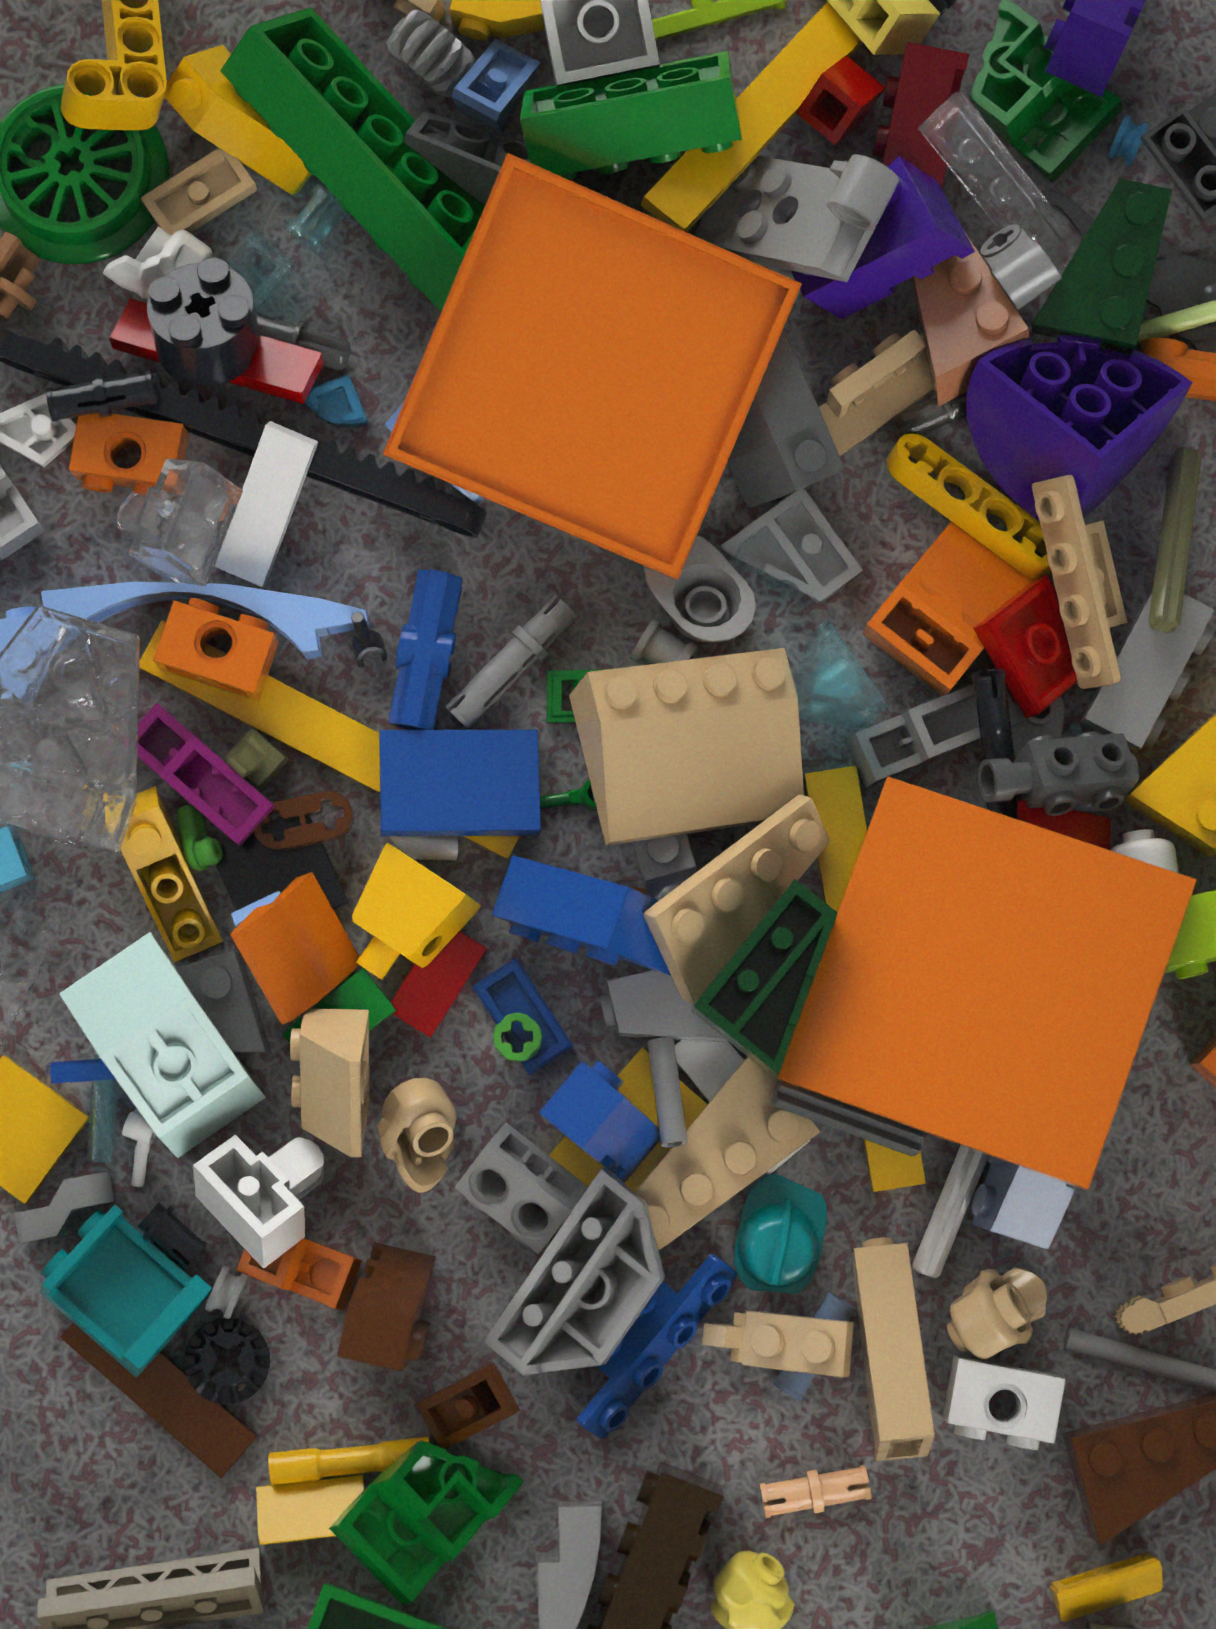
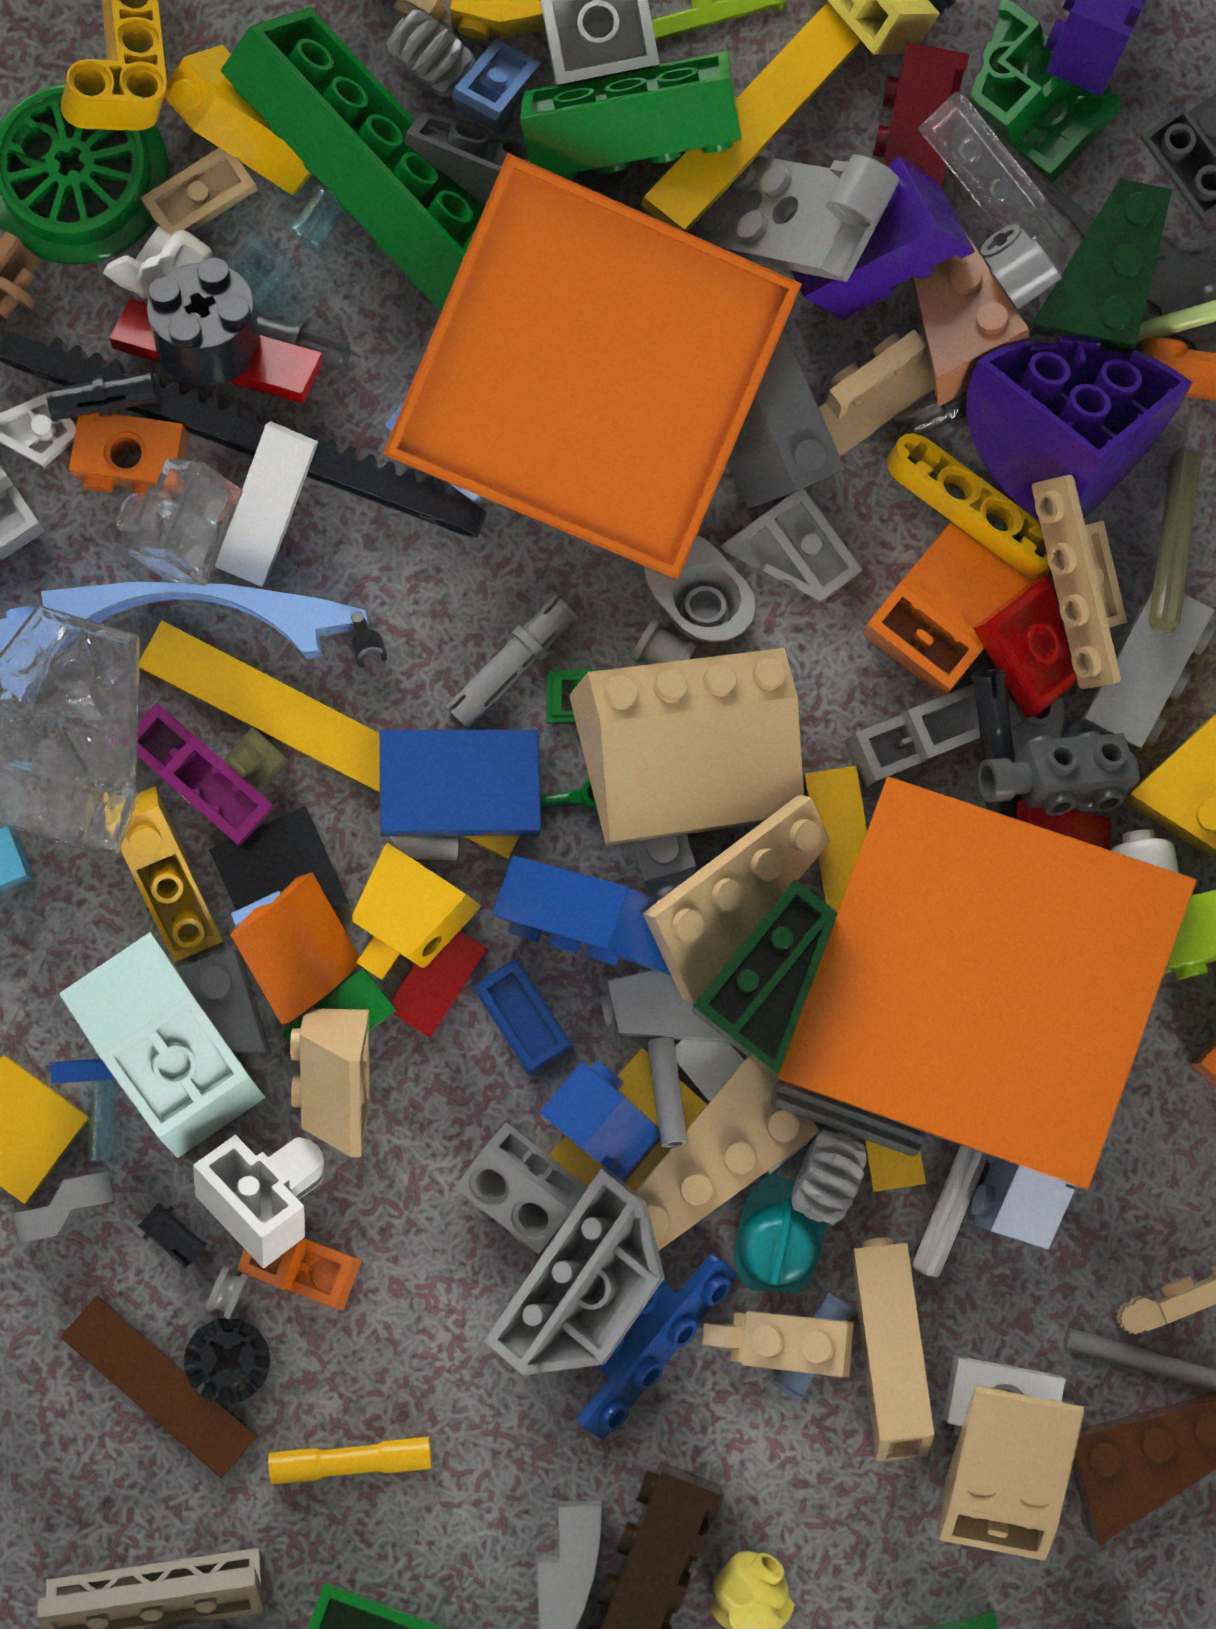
(122, 1290): teal panel -> none
(139, 1130): white hand -> none
(198, 848): bright green arm -> none
(239, 671): orange brick -> none
(304, 1508): yellow slope -> none
(306, 834): reddish brown beam -> none
(337, 403): dark azure tile -> none
(387, 1309): reddish brown wedge -> none
(418, 1131): tan head -> none
(421, 1515): green slope -> none
(425, 650): blue piece -> none
(467, 1406): reddish brown slope -> none
(529, 1025): bright green bush -> none
(815, 1491): light nougat pin -> none
(829, 1177): none -> light grey gear
(834, 685): clear light blue slope -> none
(840, 100): red brick -> none
(997, 1311): tan head -> none
(1009, 1473): none -> tan slope
(1107, 1586): yellow slope -> none
(1127, 140): dark azure bush -> none

